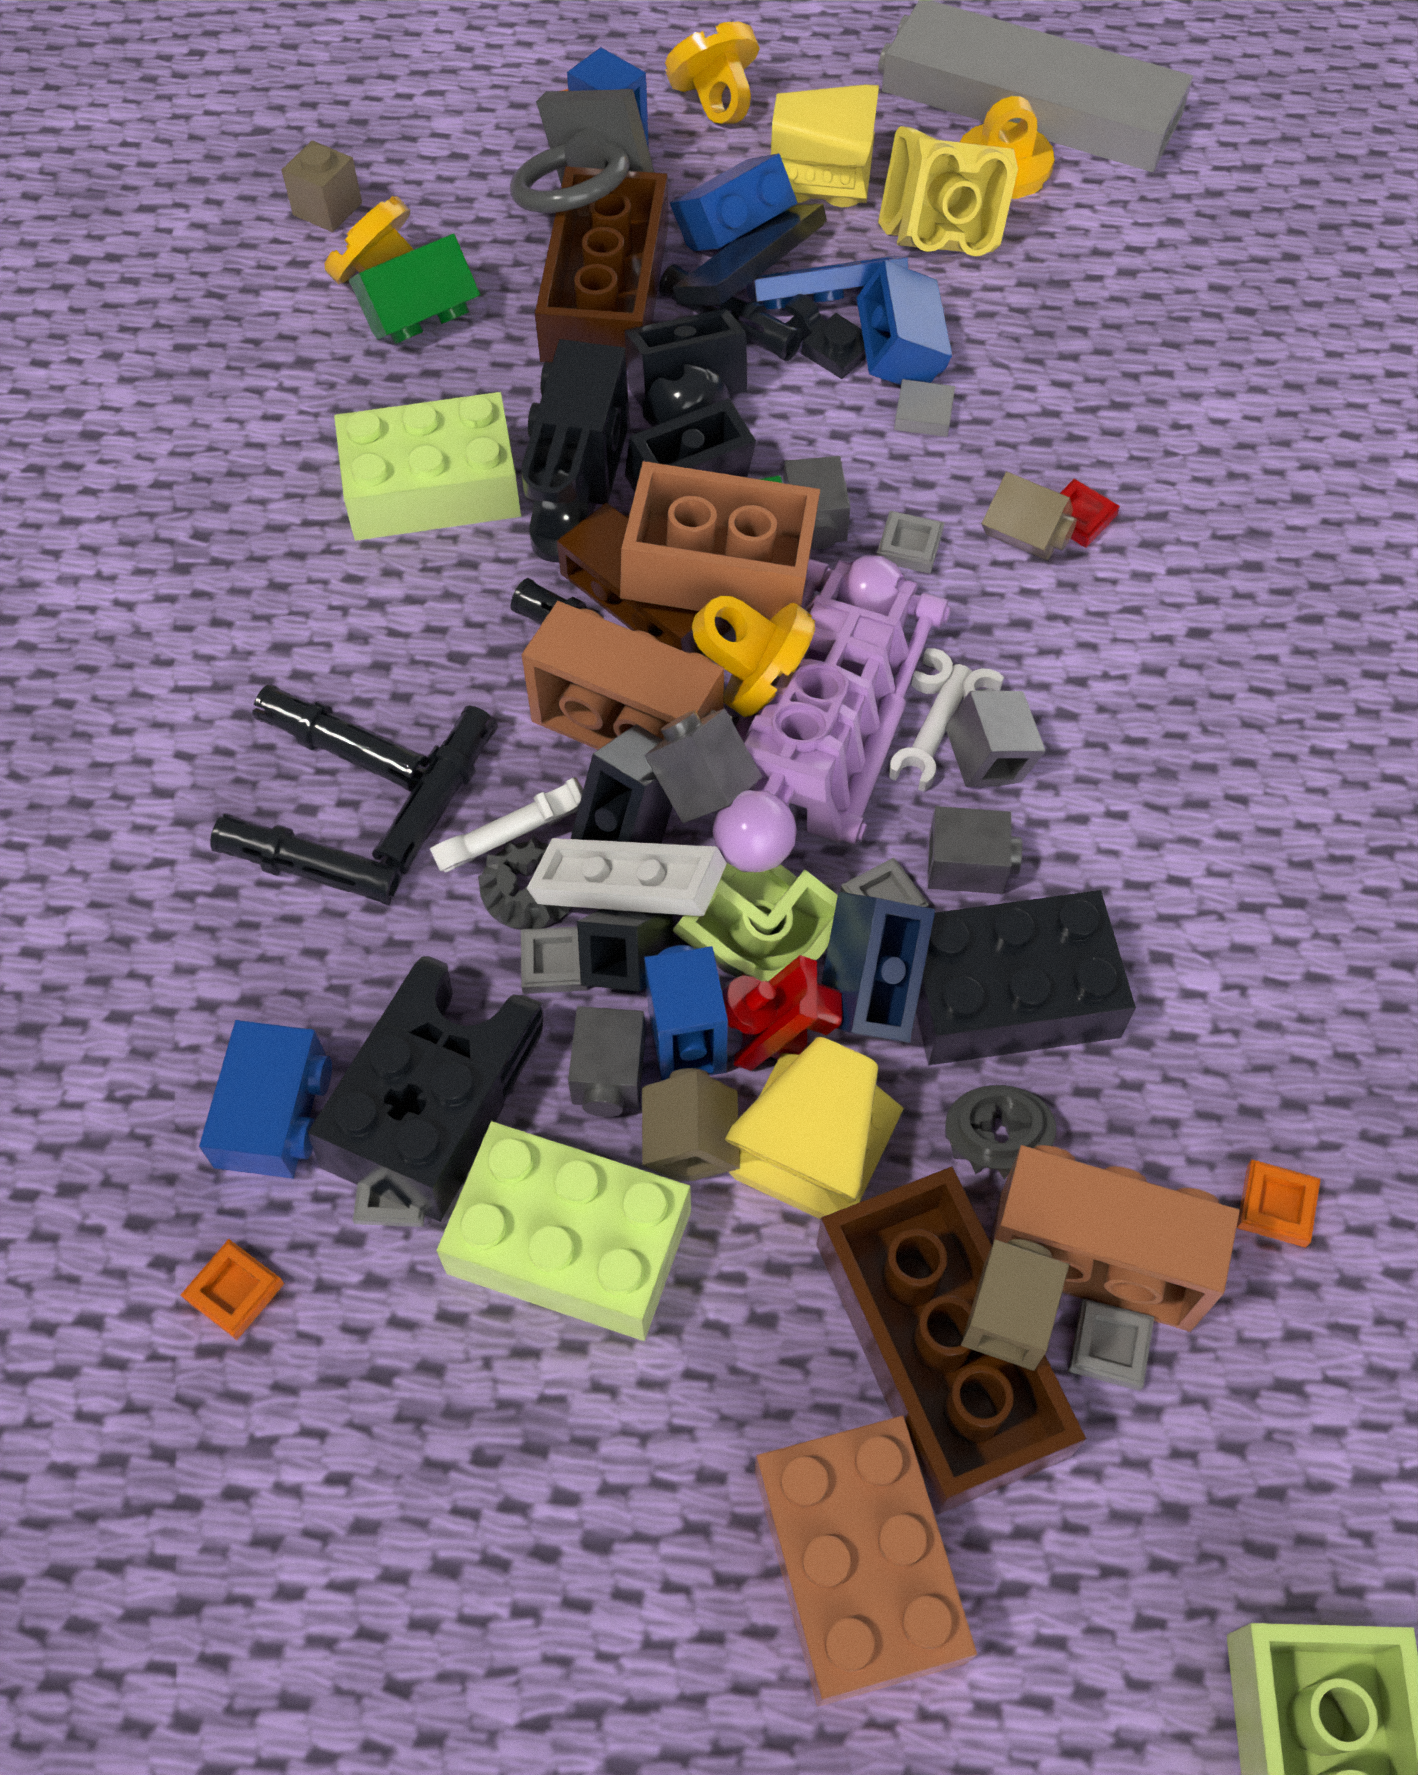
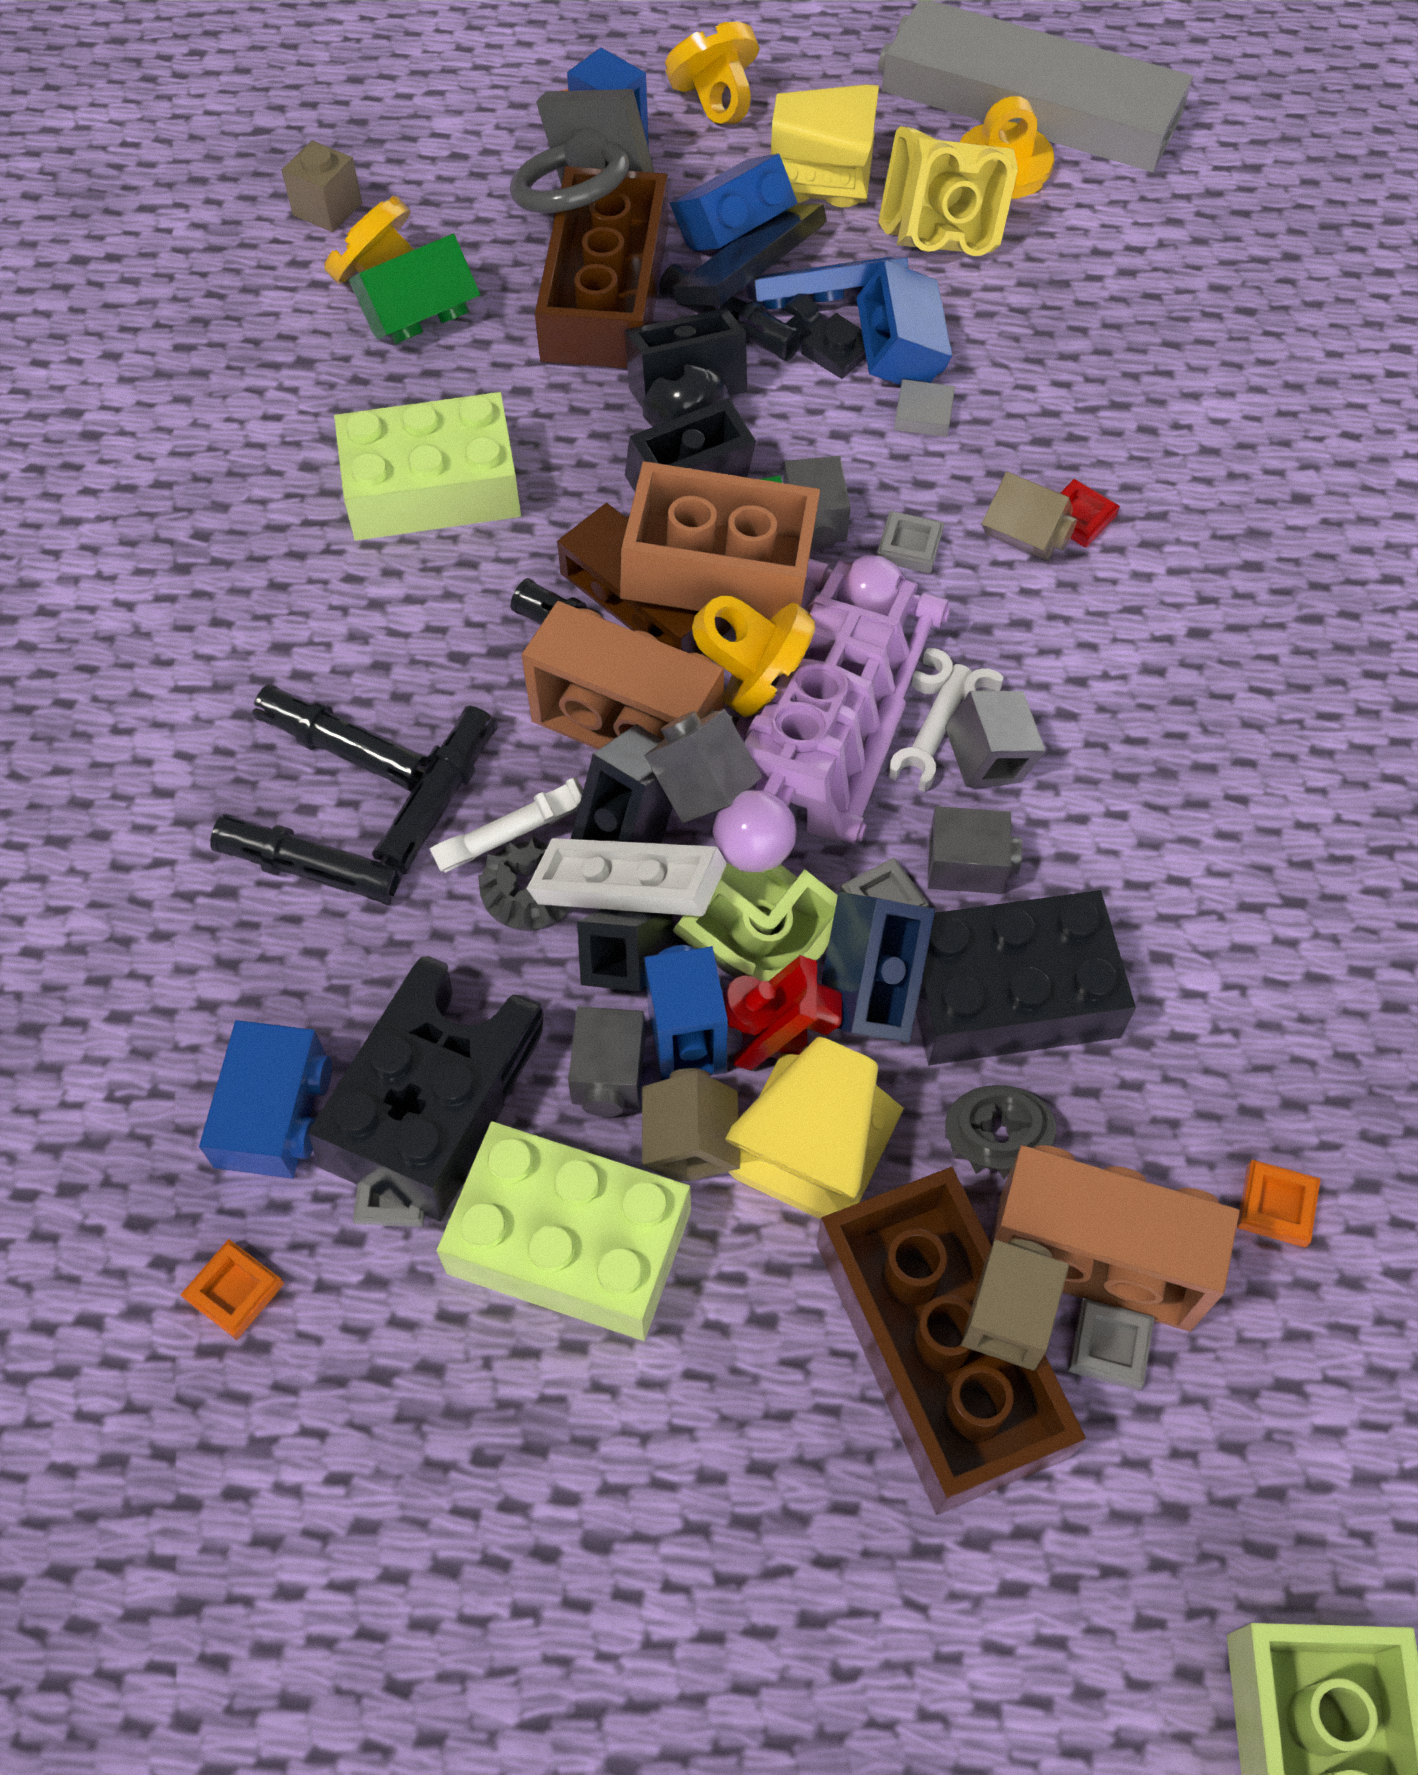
(550, 960): light grey tile -> none
(574, 439): black brick -> none
(862, 1561): nougat brick -> none

